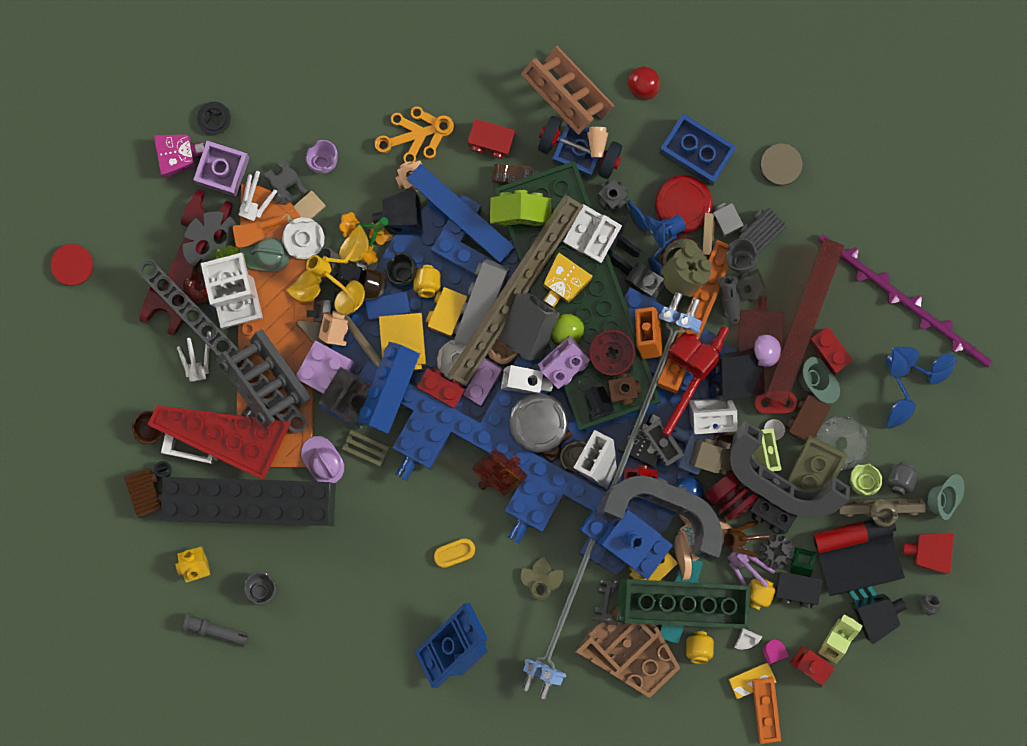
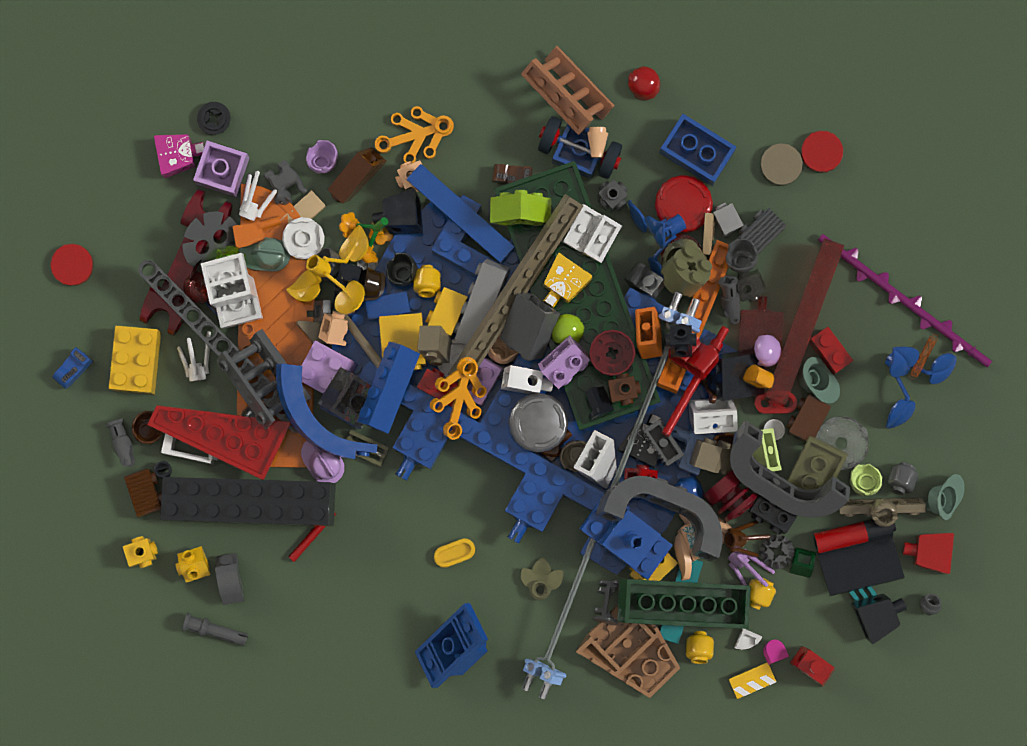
(72, 368): none -> blue leg
(121, 442): none -> dark grey piece
(132, 552): none -> yellow brick
(135, 360): none -> yellow brick
(229, 579): none -> dark grey brick
(259, 588): dark grey hair -> none
(297, 411): none -> blue arch
(306, 542): none -> red bar
(356, 175): none -> reddish brown slope
(434, 345): none -> dark tan brick
(459, 395): none -> light orange plant
(491, 139): red brick -> none
(499, 472): clear red plate -> none
(624, 244): black plate -> none
(681, 340): none -> black brick
(712, 398): none -> reddish brown hinge
(758, 377): none -> light orange brick
(766, 710): orange tile -> none
(798, 588): black brick -> none
(822, 151): none -> red tile
(839, 638): yellowish green brick -> none
(927, 353): none -> orange piece

